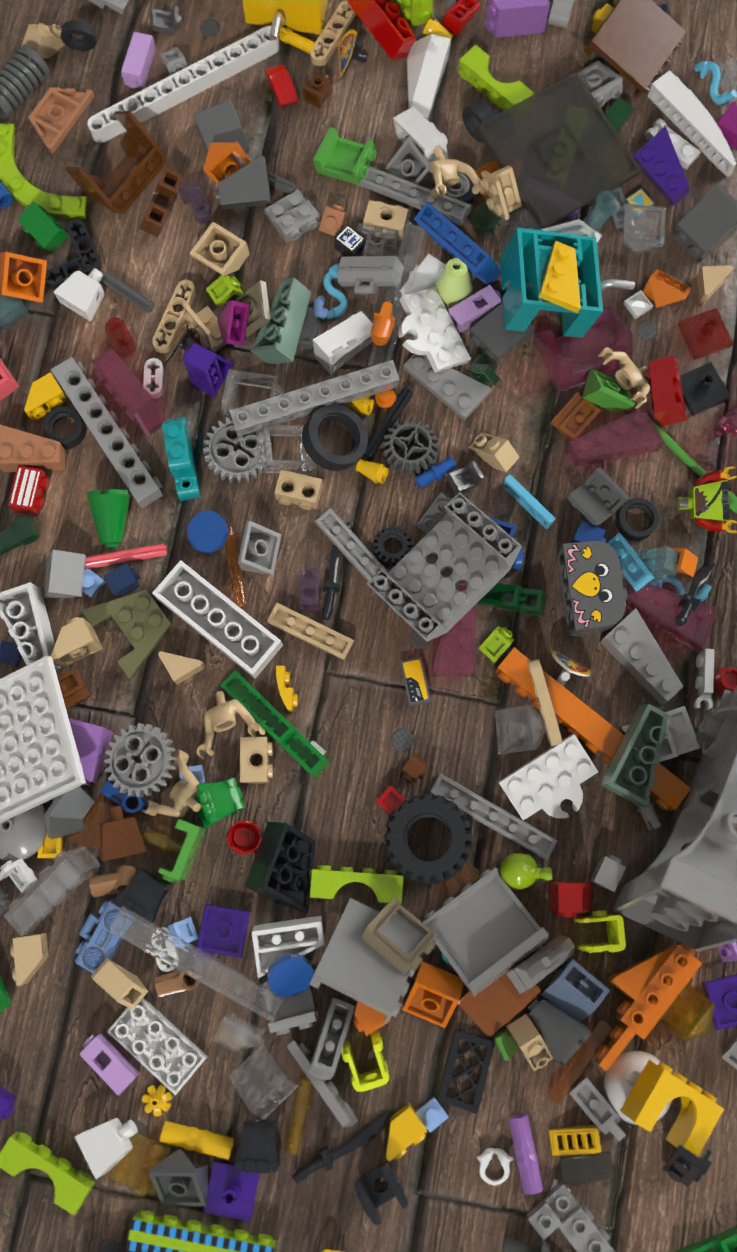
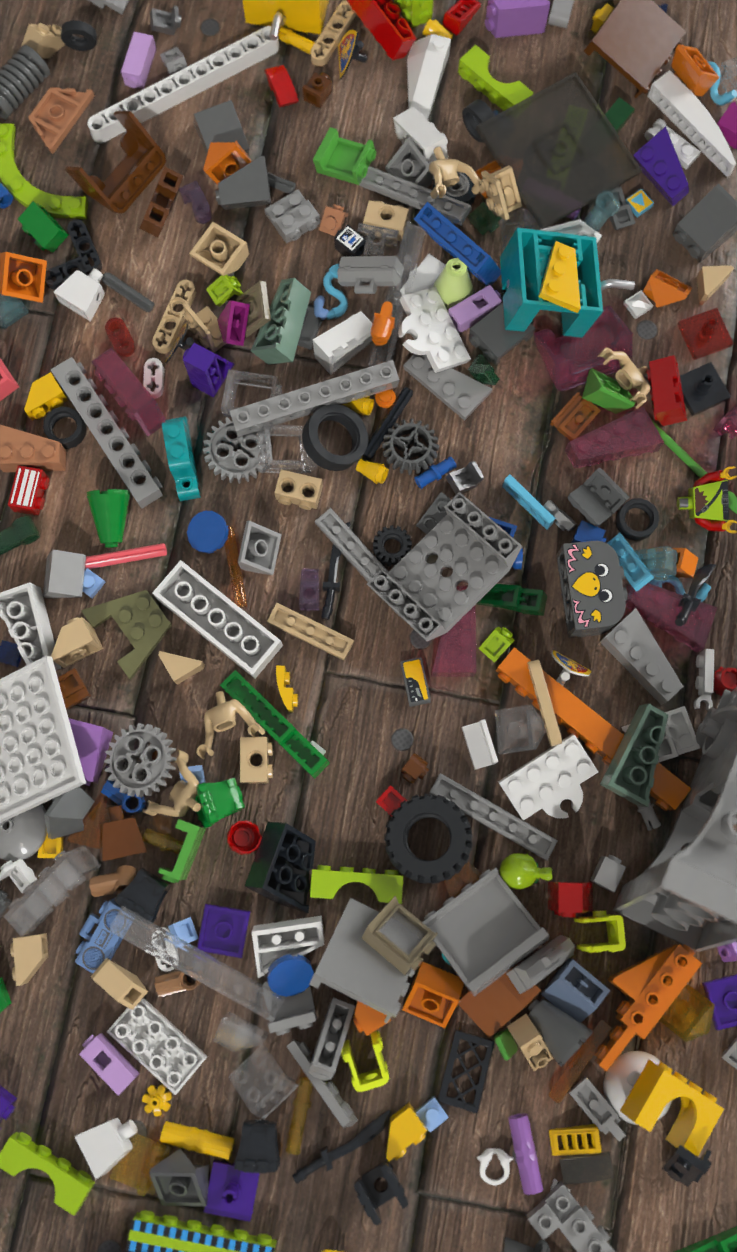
(122, 580): dark blue brick -> none
(479, 744): none -> white panel
(494, 451): tan slope -> none
(563, 520): none -> light grey plate
(601, 82): light grey plate -> none
(643, 227): clear slope -> none
(693, 69): none -> orange slope

